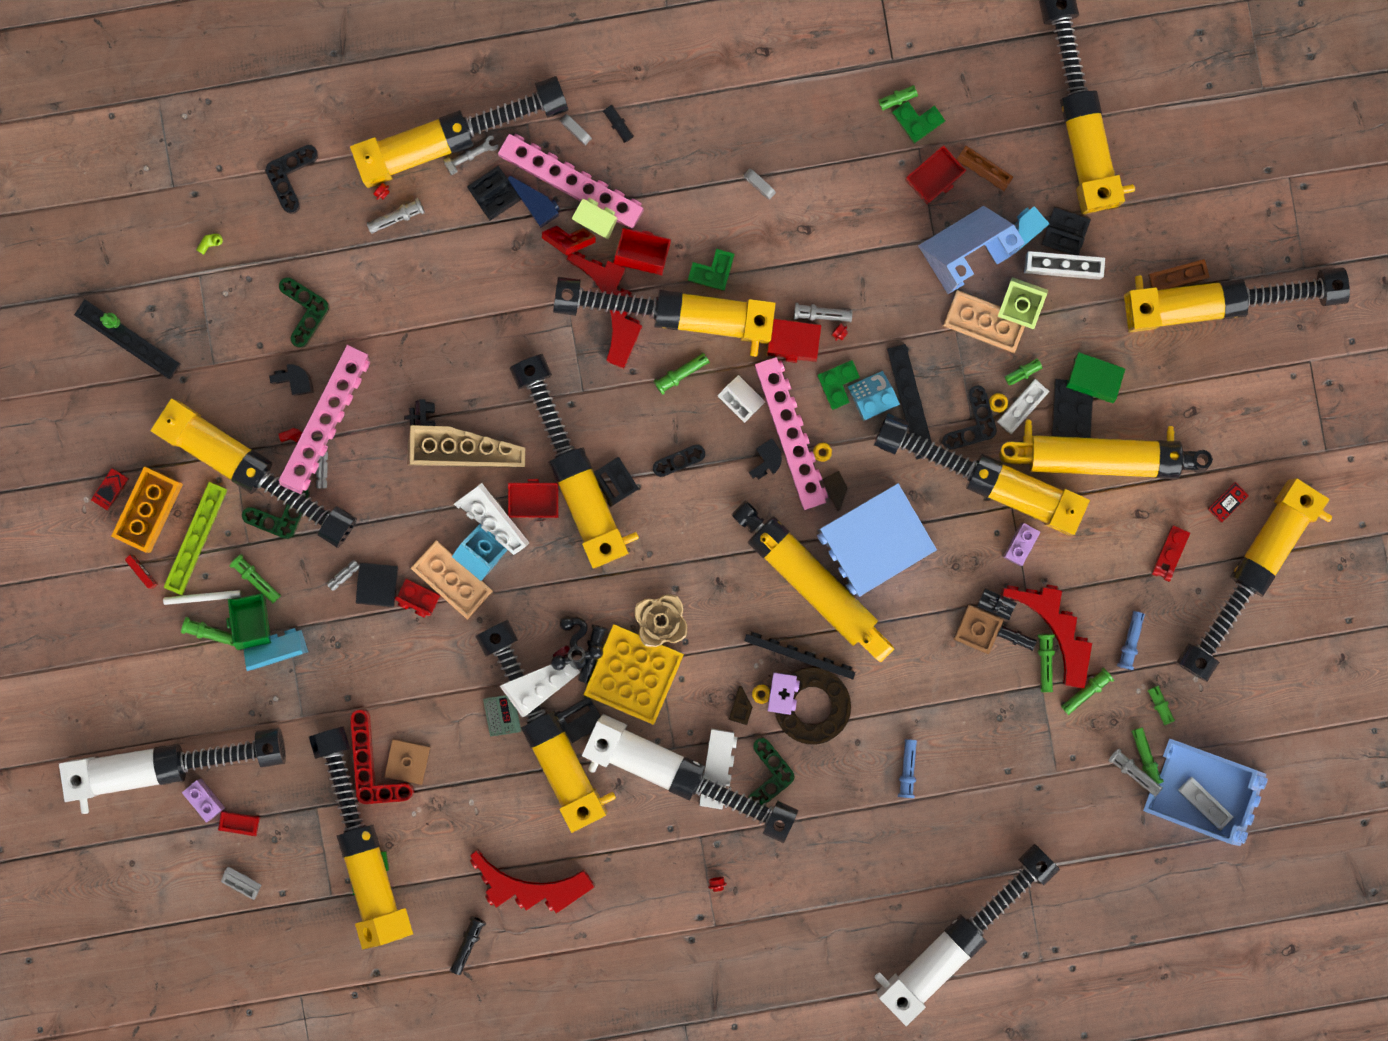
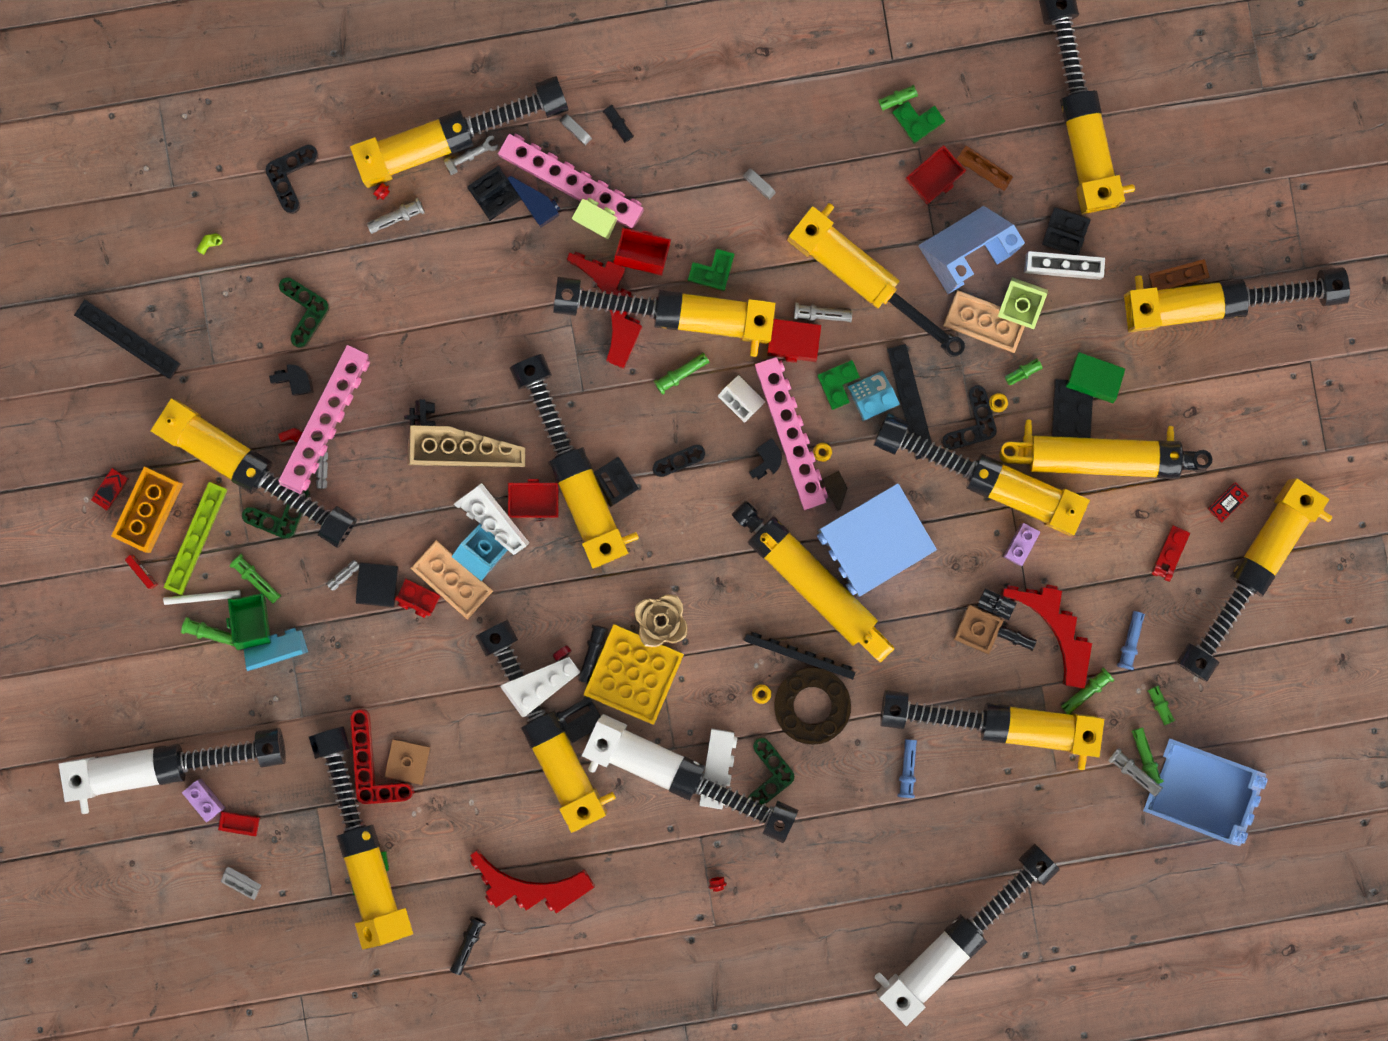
(110, 320): bright green axle -> none
(501, 716): sand green tile -> none
(567, 242): red plate -> none
(594, 652): black piece -> none
(741, 708): dark brown tile -> none
(776, 703): lavender brick -> none
(840, 332): red plate -> none
(859, 270): none -> yellow piece
(1005, 724): none -> piece
(1022, 406): white tile -> none
(1030, 224): medium azure slope -> none
(1046, 652): bright green pin -> none
(1205, 803): white tile -> none

